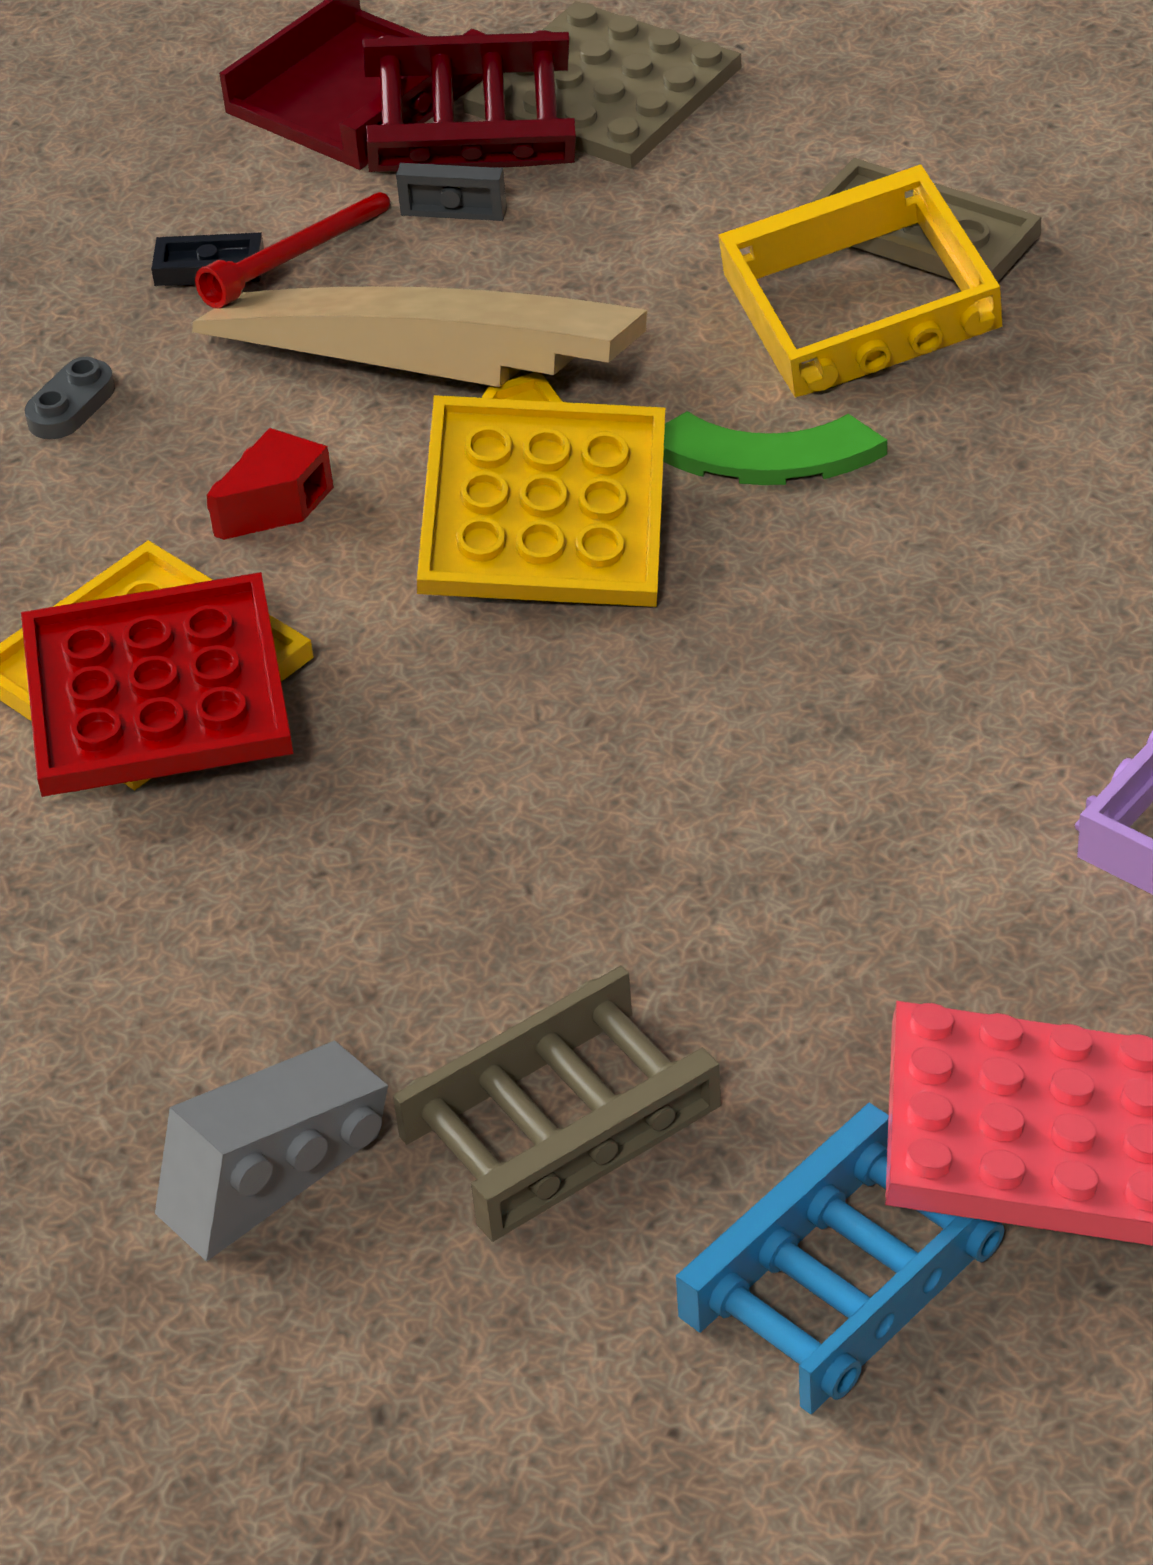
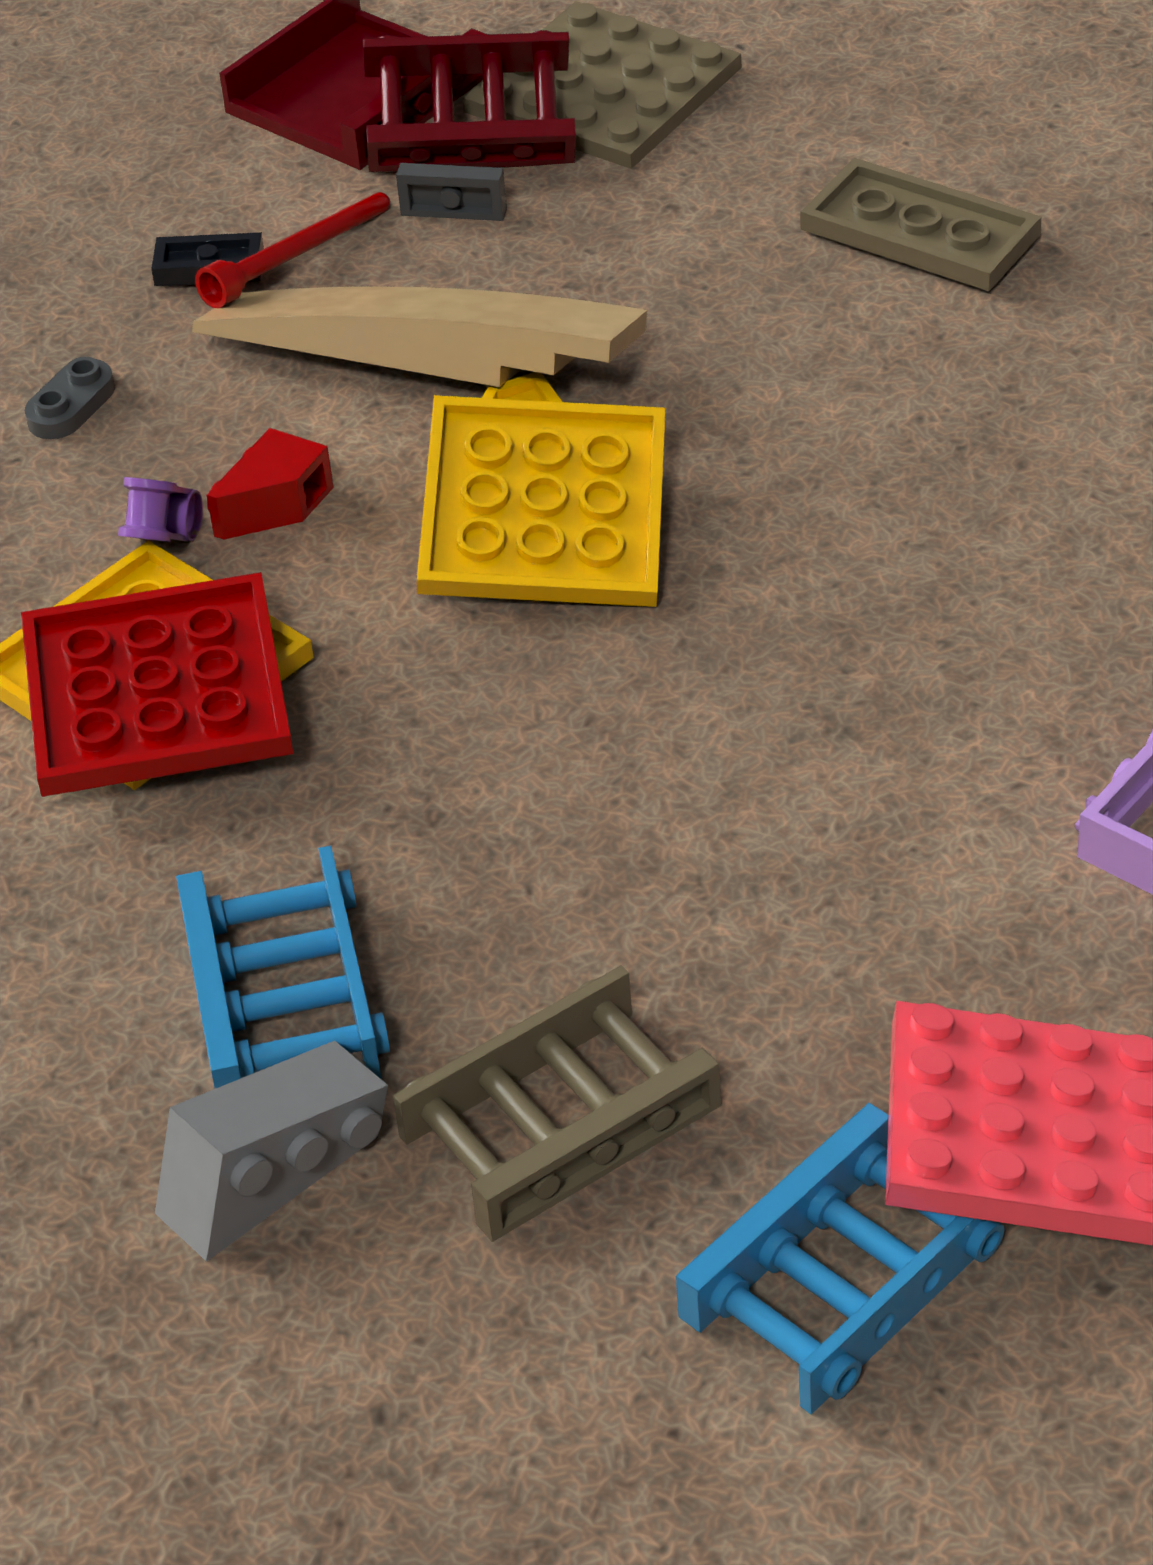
(161, 511): none -> medium lavender piece
(218, 963): none -> dark azure fence
(770, 457): bright green tile -> none
(839, 224): yellow window -> none

